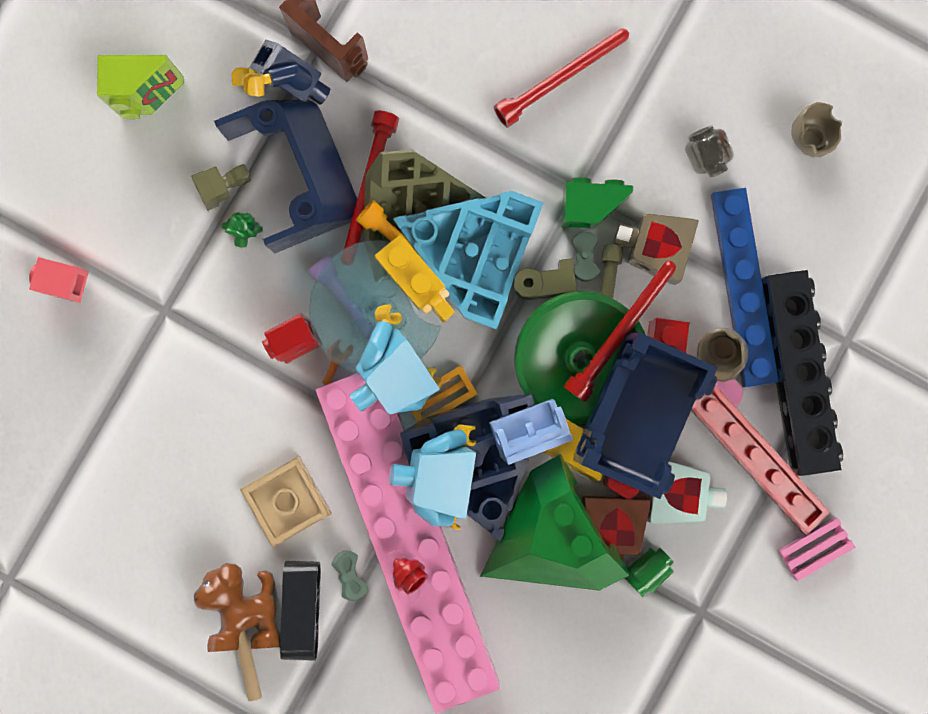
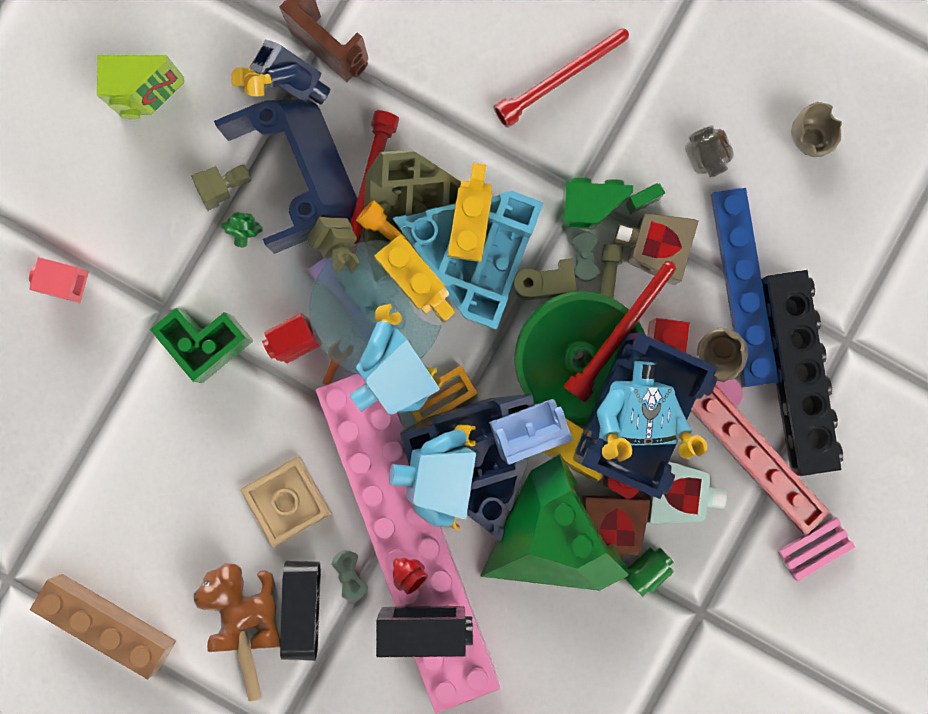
(103, 625): none -> medium nougat brick
(197, 350): none -> green brick
(333, 238): none -> olive piece
(423, 631): none -> black window
(471, 216): none -> yellow hinge
(644, 415): none -> medium azure torso
(645, 198): none -> green tile

